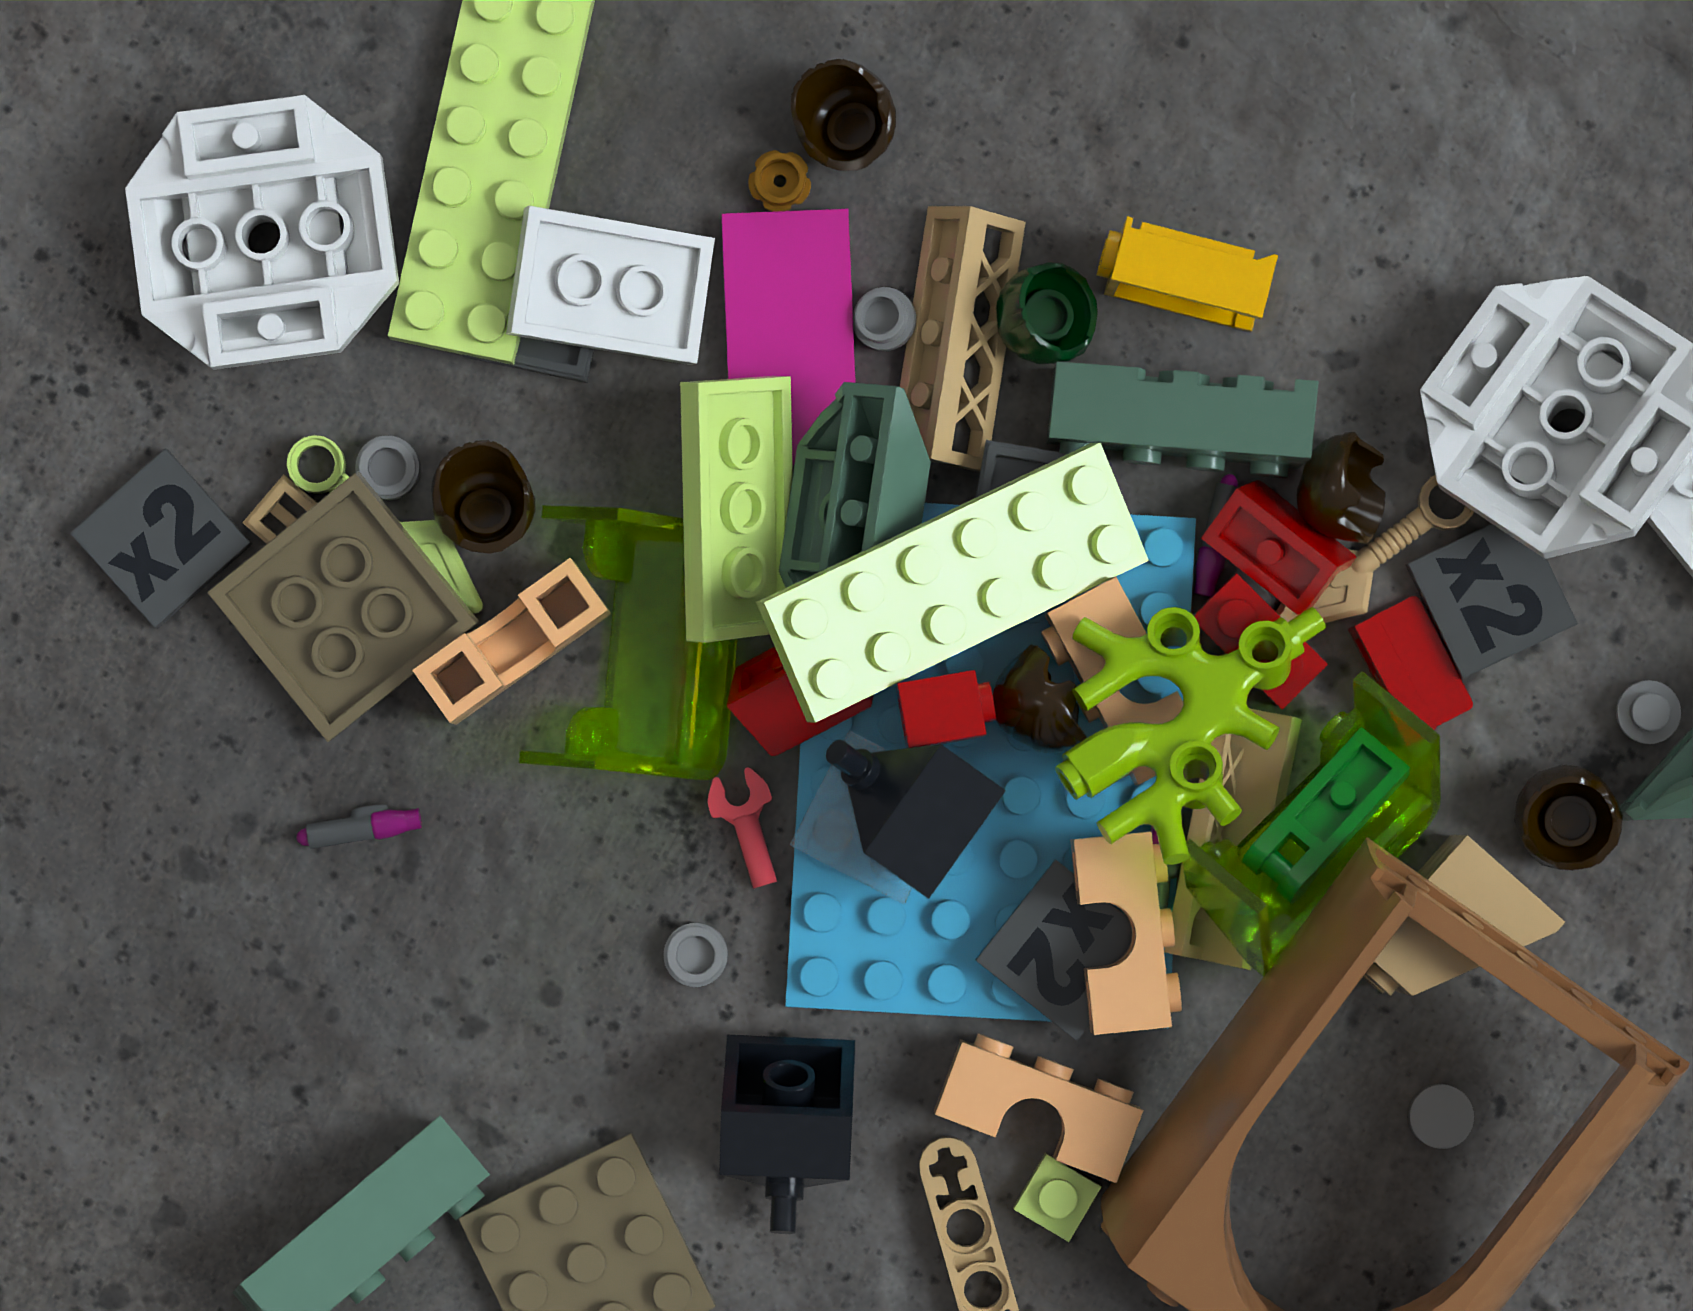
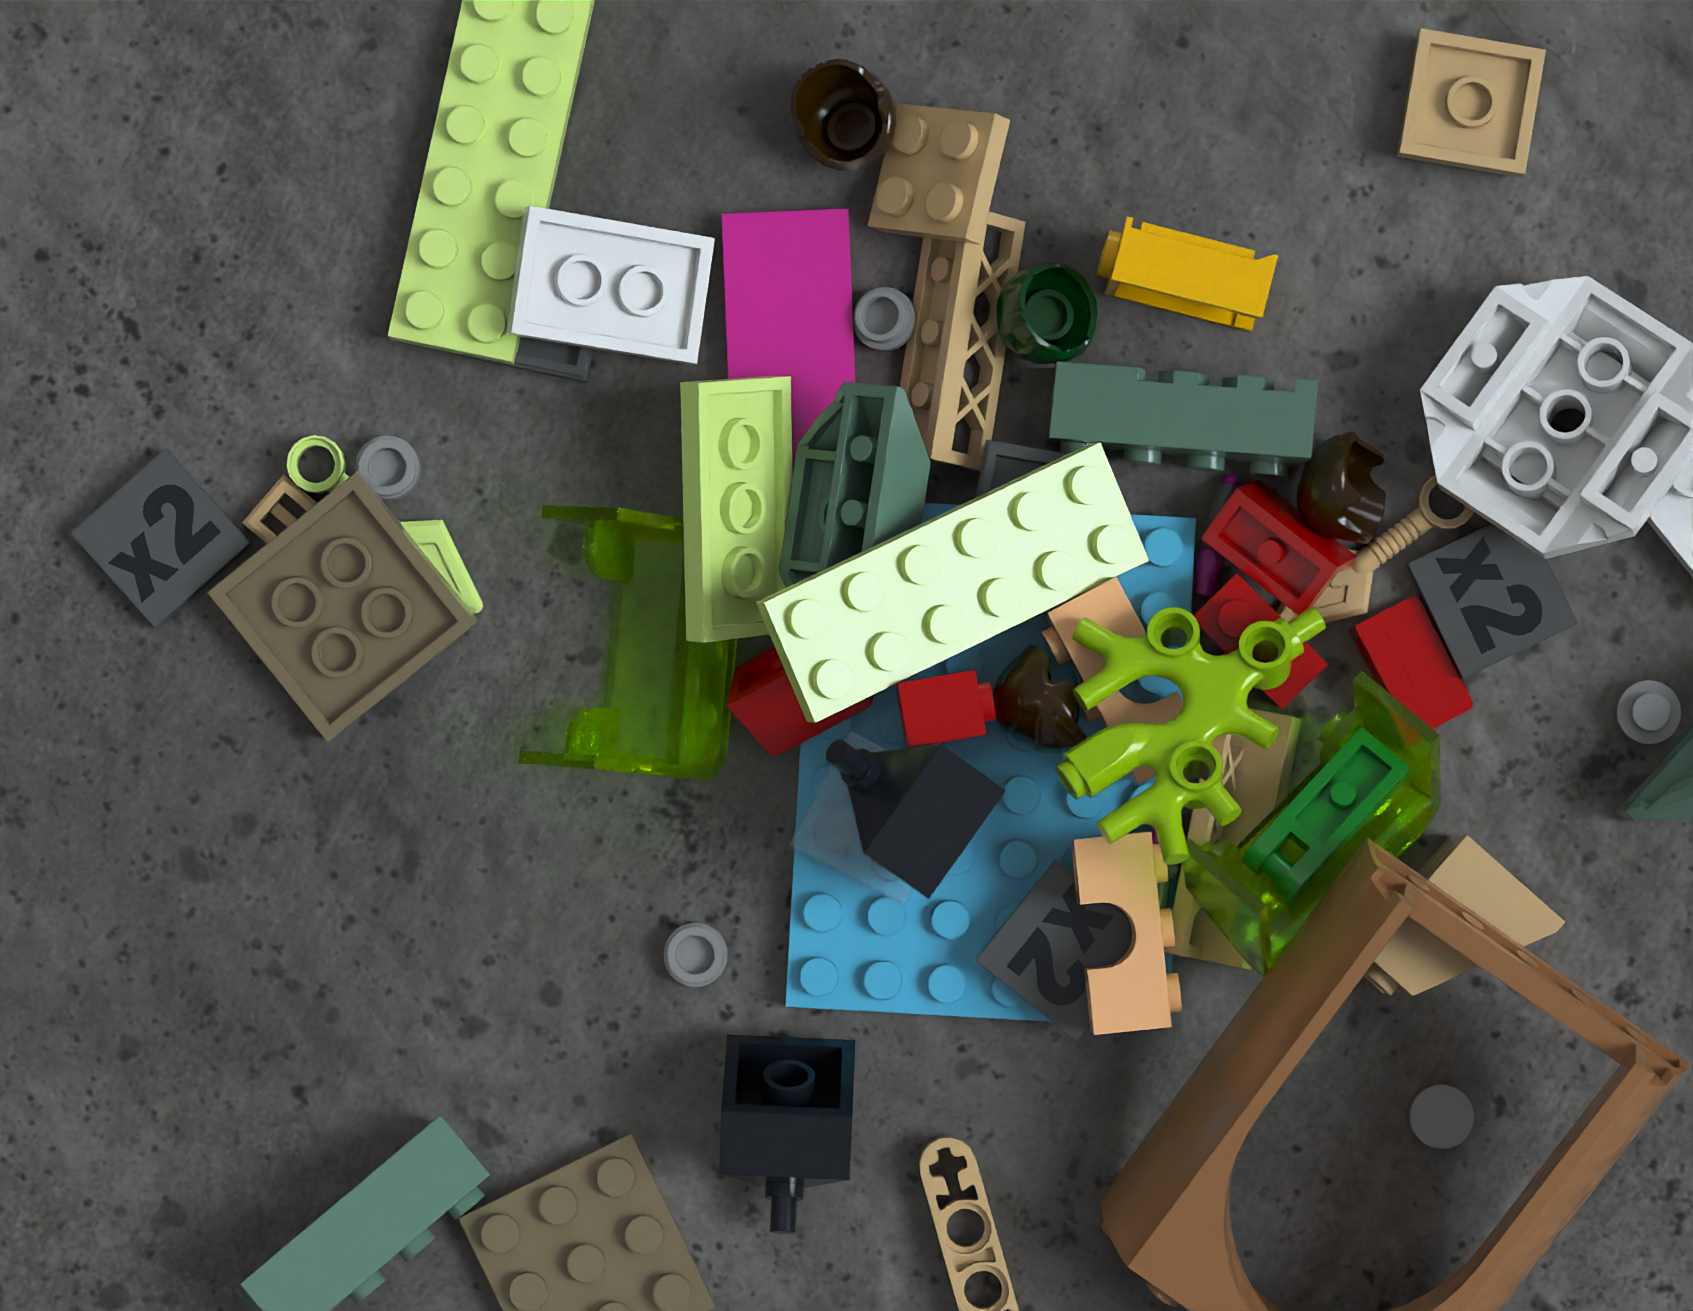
(248, 166): white piece -> none
(364, 824): piece -> none
(482, 497): dark brown hair -> none
(512, 643): light nougat arch -> none
(747, 825): coral bar -> none
(779, 164): pearl gold plate -> none
(939, 173): none -> tan plate
(1057, 1197): yellowish green plate -> none
(1095, 1122): light nougat arch -> none
(1471, 103): none -> tan plate
(1568, 818): dark brown hair -> none

